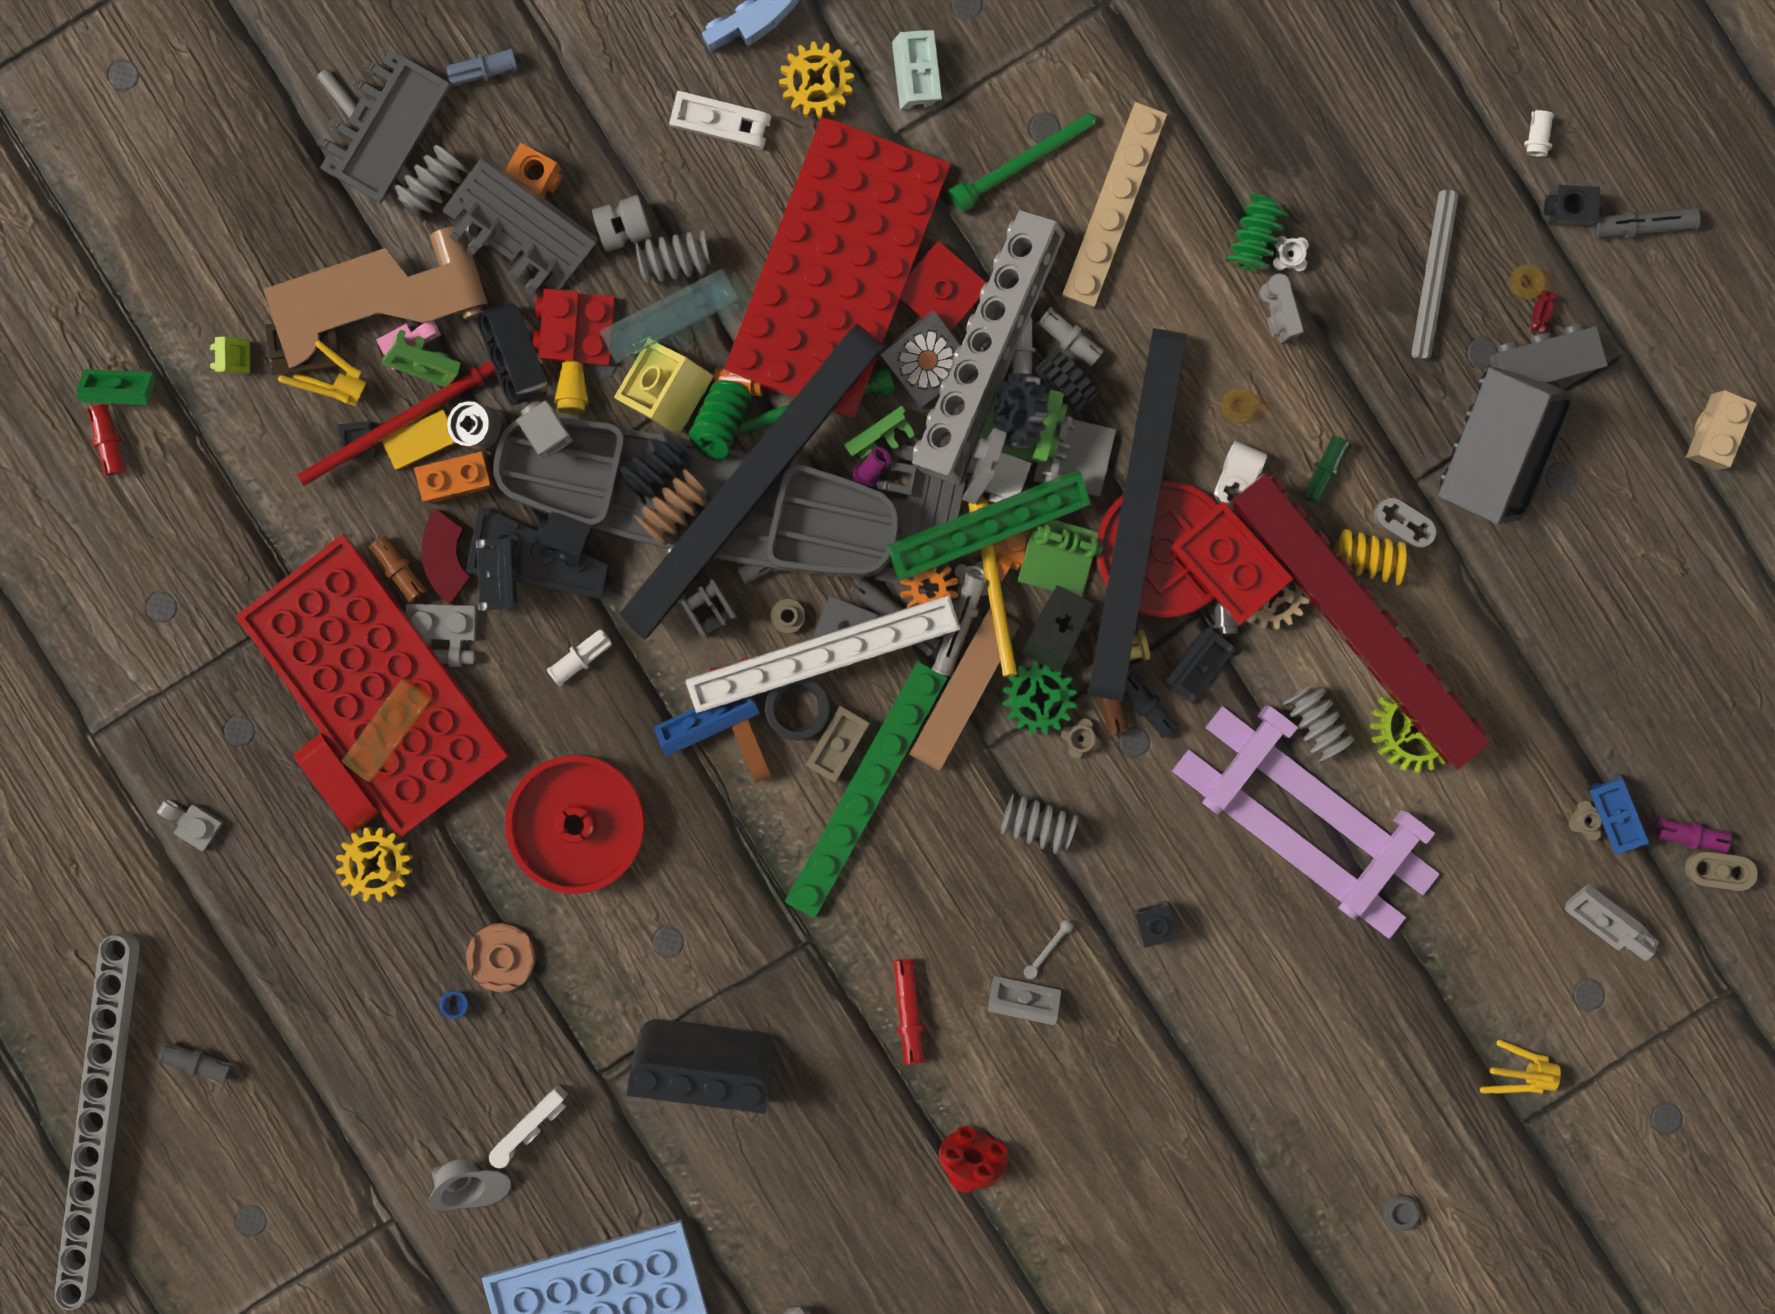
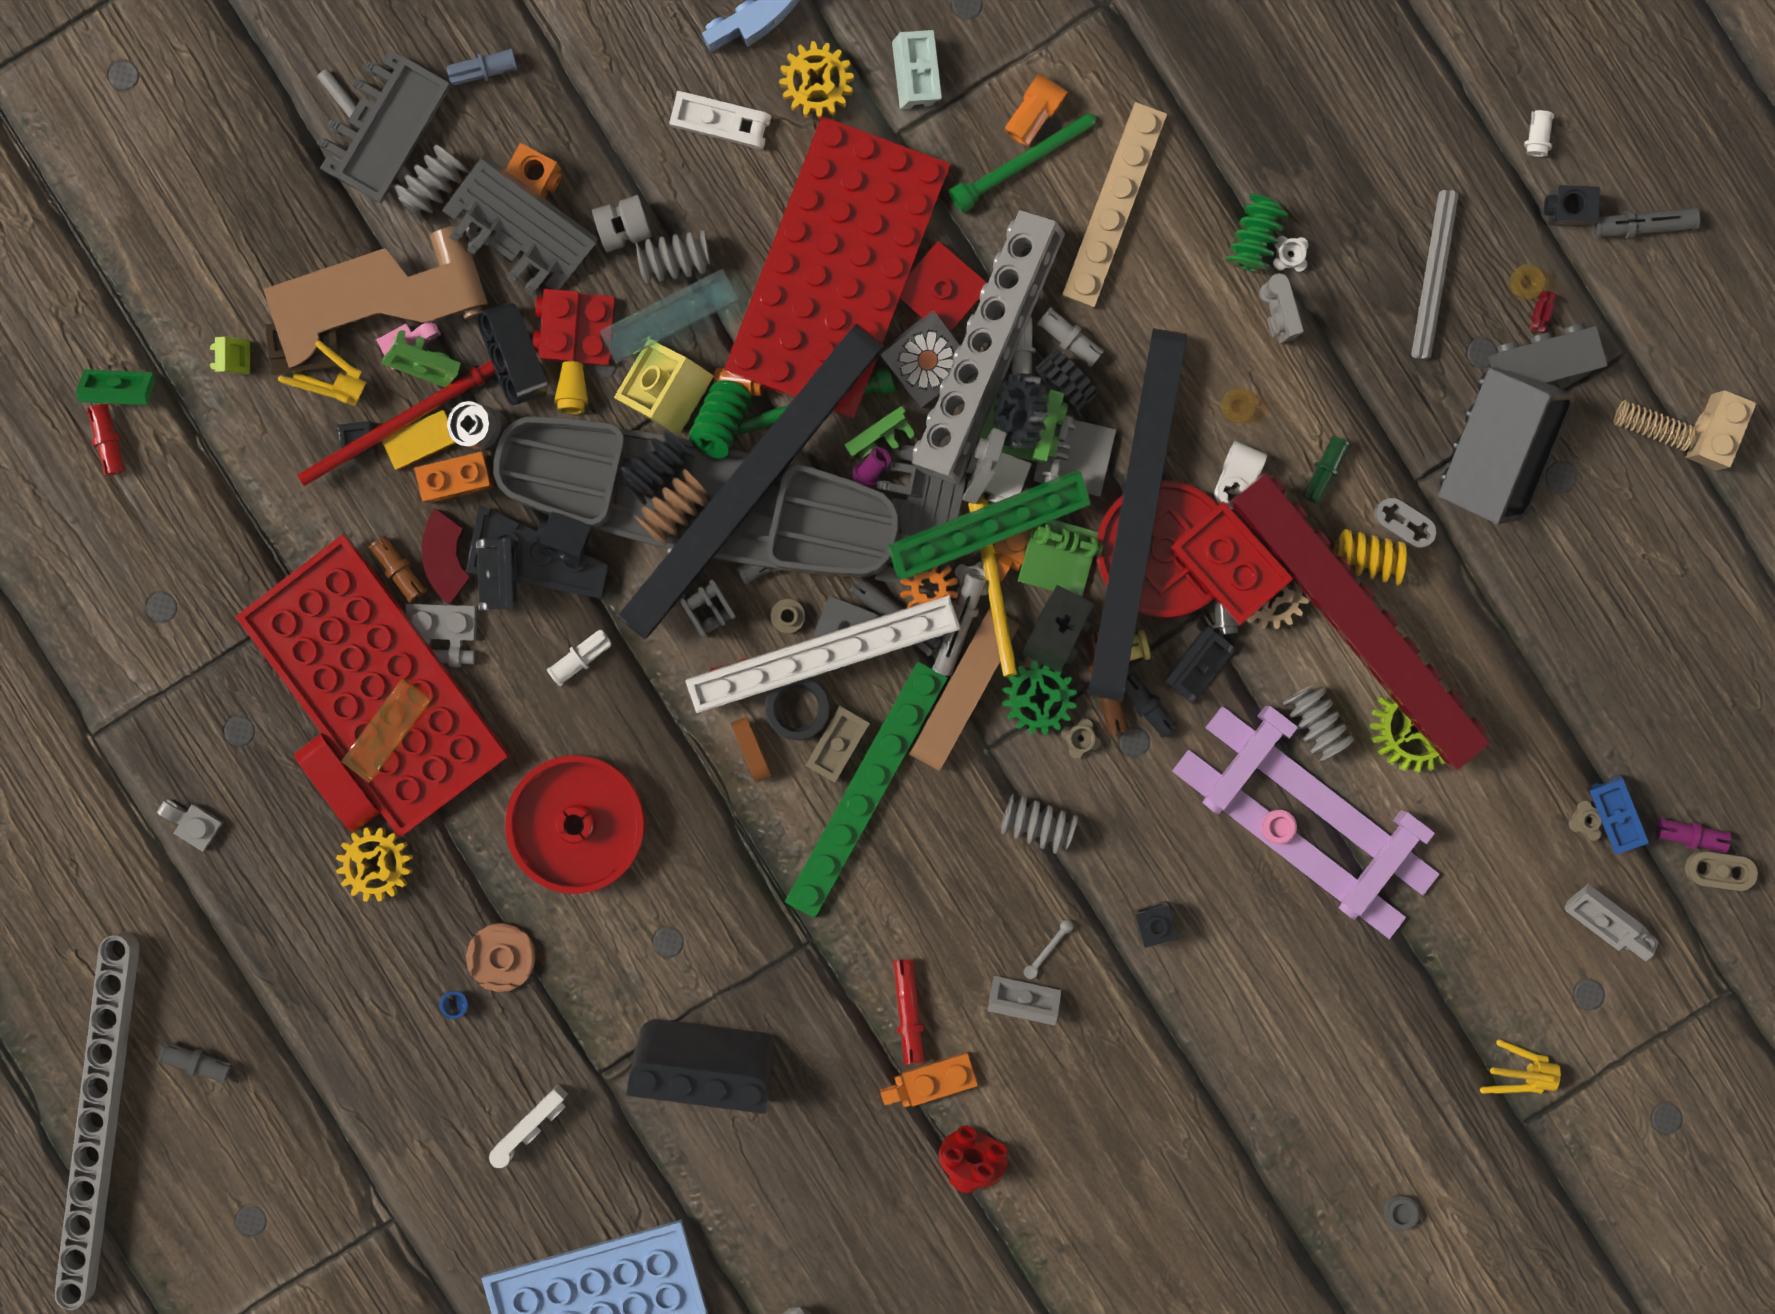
(466, 1186): light grey piece -> none
(544, 429): light grey brick -> none
(694, 727): blue tile -> none
(931, 1081): none -> orange hinge
(1039, 103): none -> orange piece
(1278, 826): none -> bright pink tile
(1622, 413): none -> tan piece

